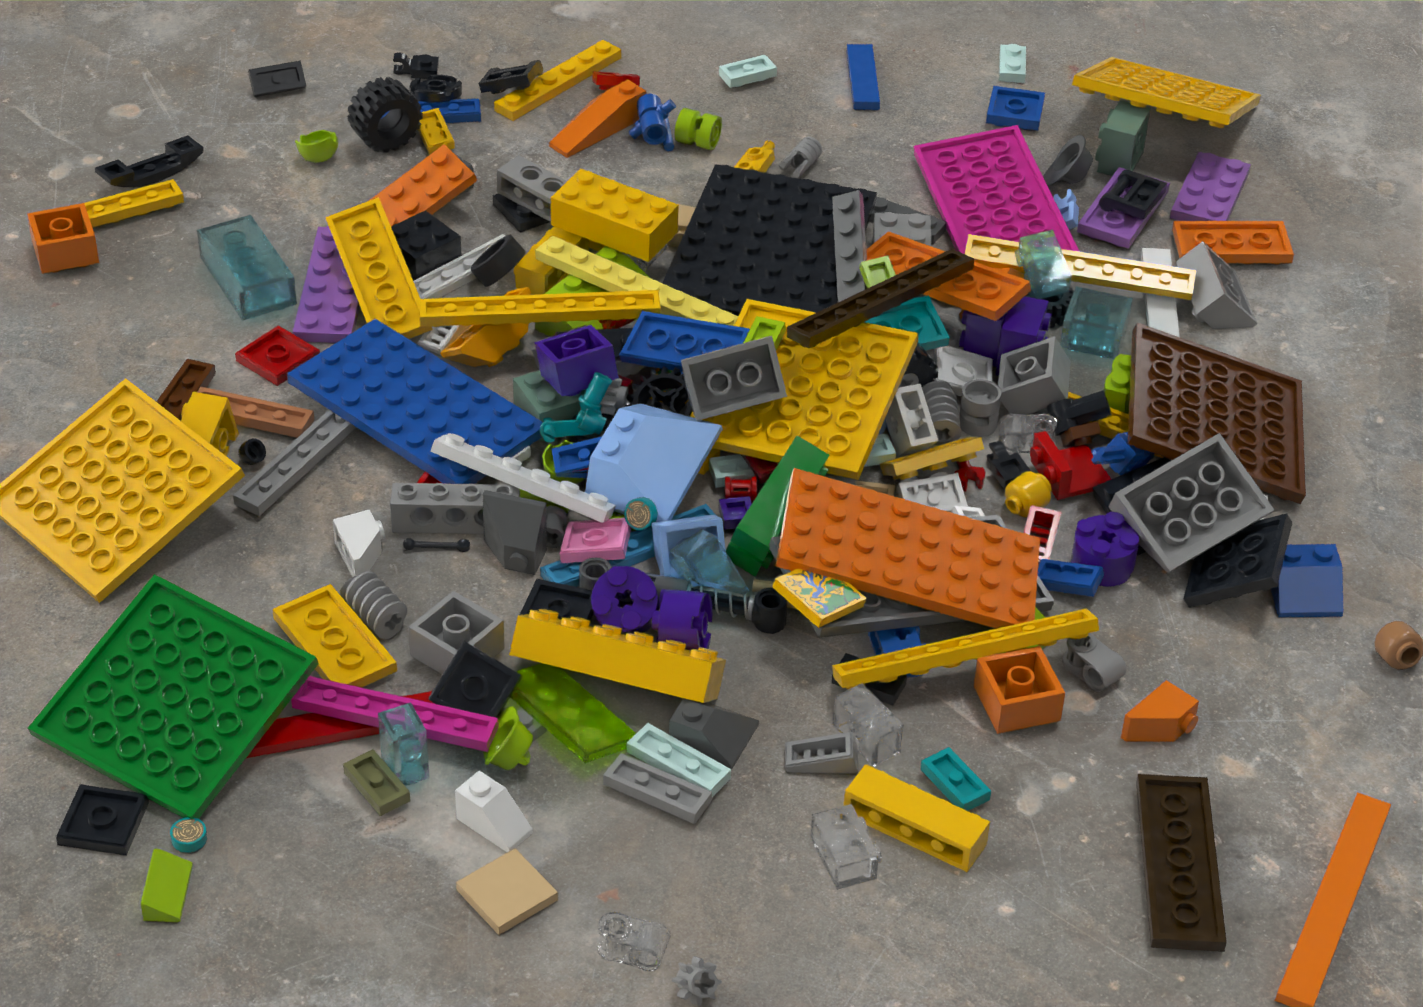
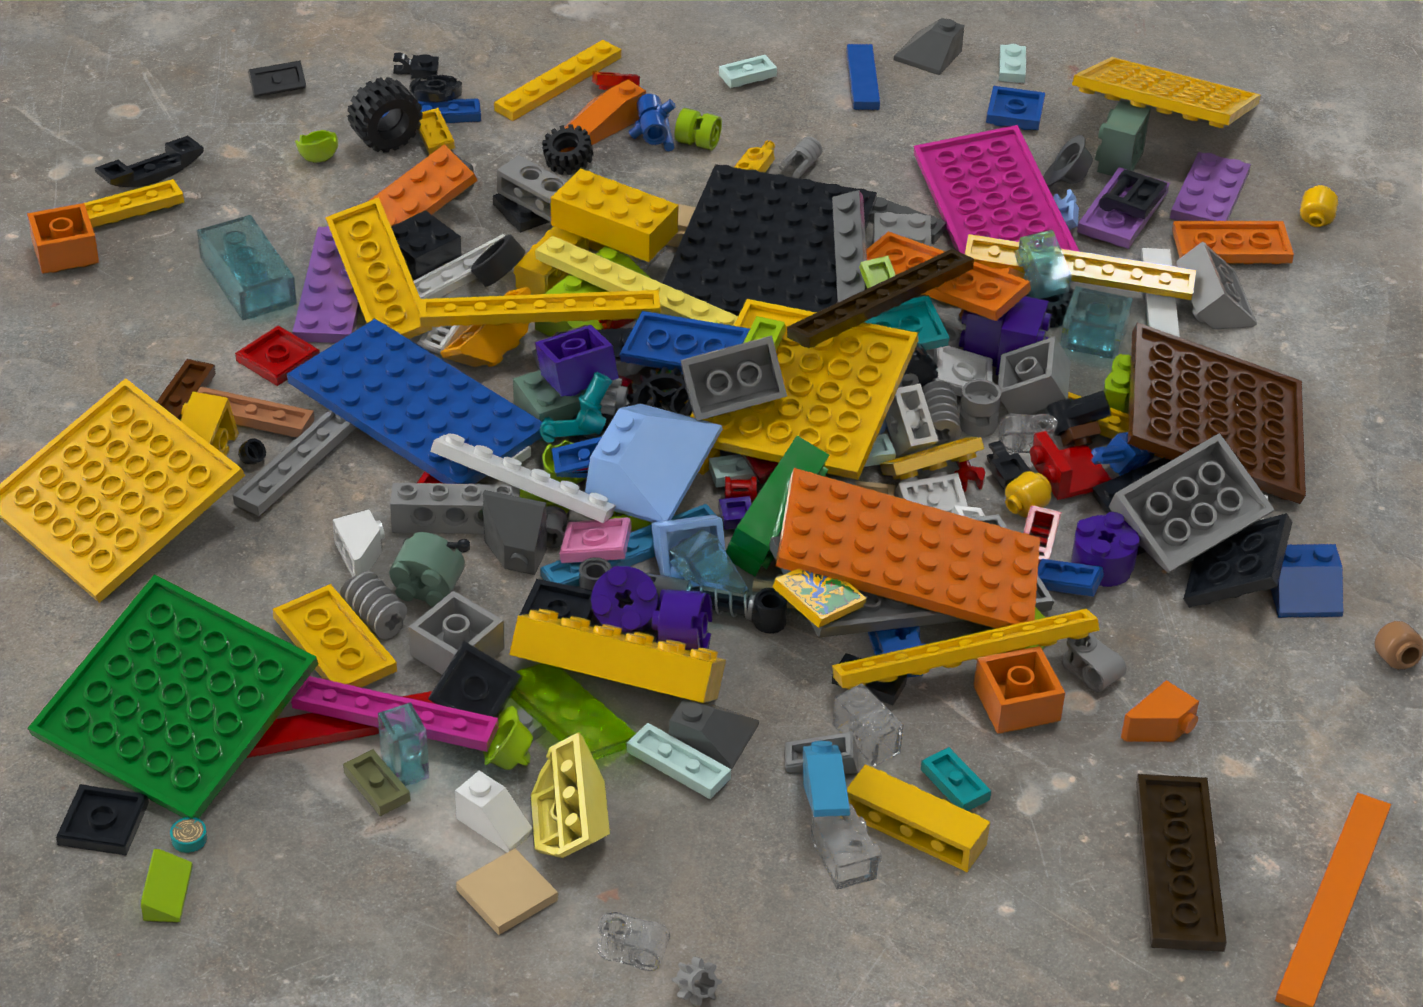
(426, 568): none -> sand green brick
(520, 77): black plate -> none
(564, 139): none -> black tyre
(569, 800): none -> light yellow wedge
(640, 513): tile -> none
(657, 788): light grey plate -> none
(825, 779): none -> dark azure slope
(933, 46): none -> dark grey slope
(1319, 206): none -> yellow head

